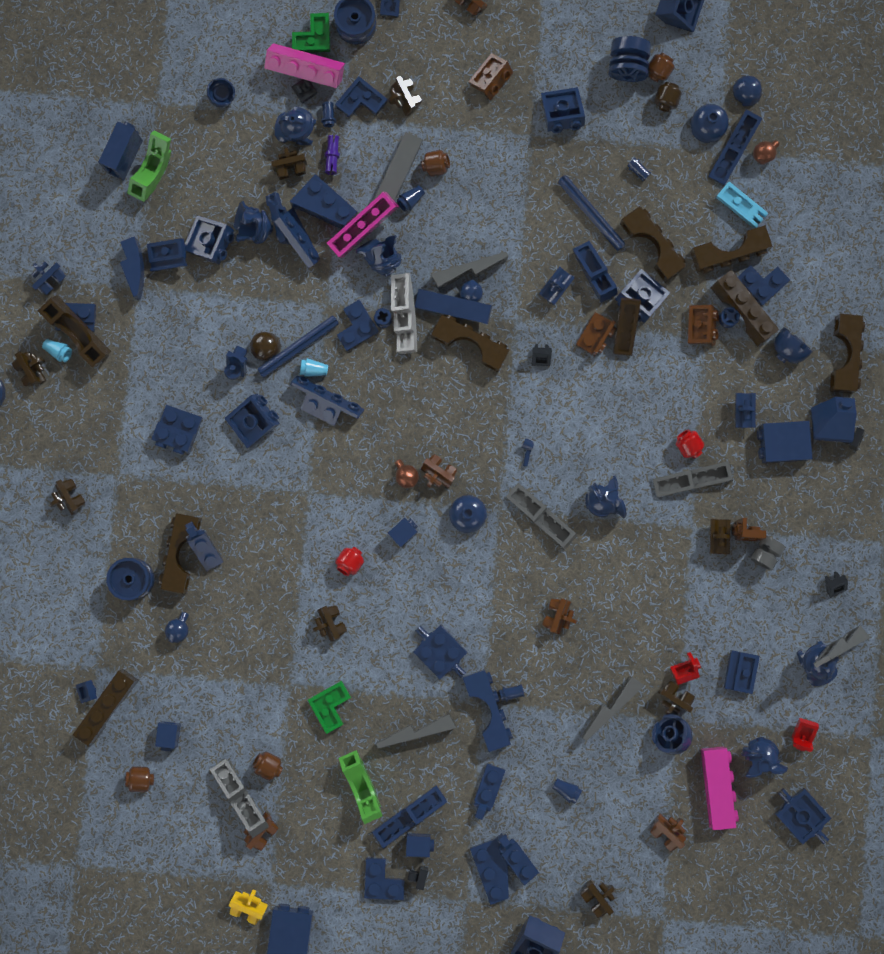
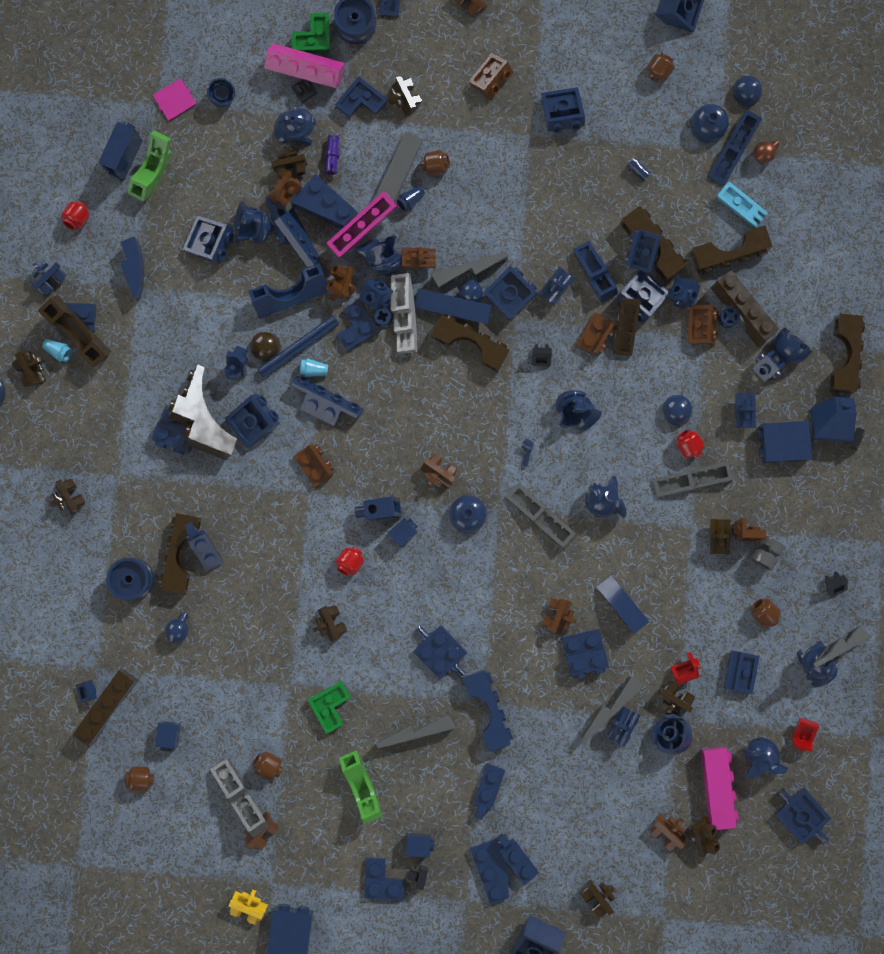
(75, 215): none -> red head
(167, 254): dark blue plate -> none
(174, 99): none -> dark pink piece
(201, 428): none -> arch
(269, 300): none -> dark blue arch
(285, 189): none -> reddish brown hips
(314, 465): none -> reddish brown bracket
(328, 114): dark blue pin -> none
(342, 284): none -> reddish brown hips
(376, 294): none -> dark blue brick
(386, 508): none -> dark blue torso
(406, 475): copper piece -> none
(408, 817): dark blue slope -> none
(418, 257): none -> reddish brown hips
(511, 292): none -> dark blue plate
(511, 693): dark blue pin -> none
(567, 790): dark blue cone -> none
(576, 410): none -> dark blue helmet
(585, 653): none -> dark blue plate
(591, 212): dark blue axle -> none
(622, 604): none -> dark blue slope
(623, 726): none -> dark blue hips
(629, 59): dark blue wheel -> none
(643, 250): none -> dark blue bracket
(668, 96): dark brown head -> none
(677, 410): none -> dark blue hair
(684, 292): none -> dark blue brick
(703, 835): none -> dark brown hips
(763, 288): dark blue plate -> none
(765, 612): none -> reddish brown head
(769, 365): none -> dark blue brick

